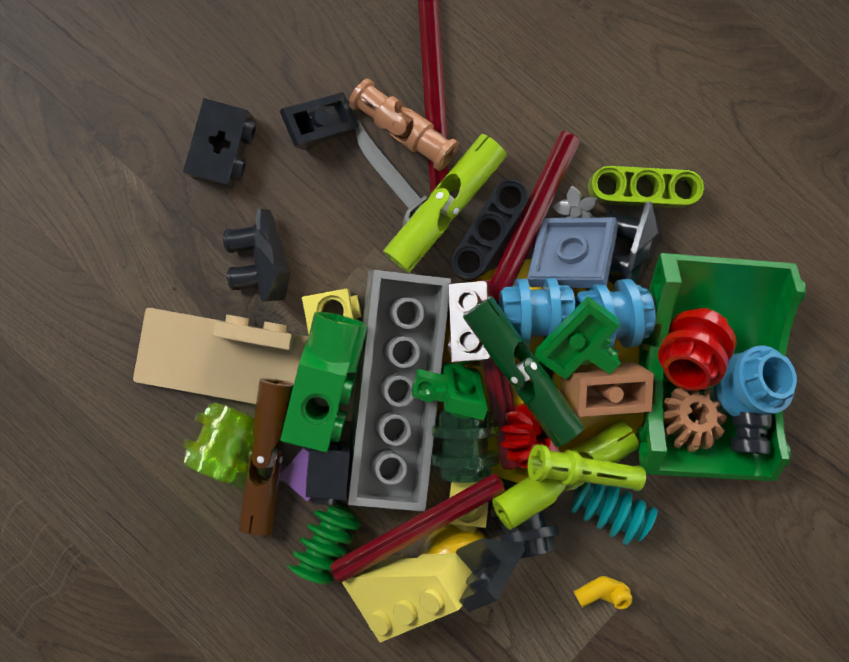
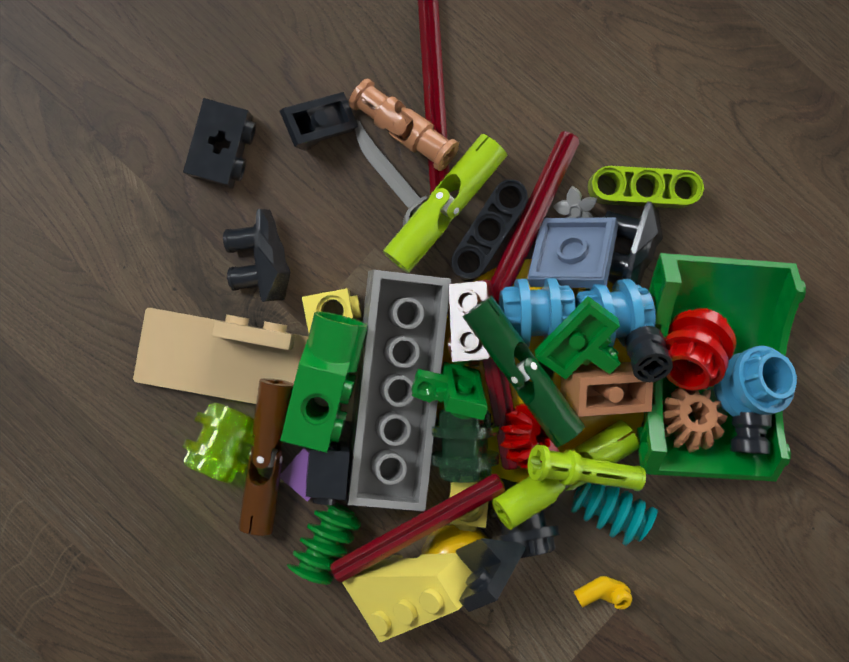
(648, 354): none -> black wheel

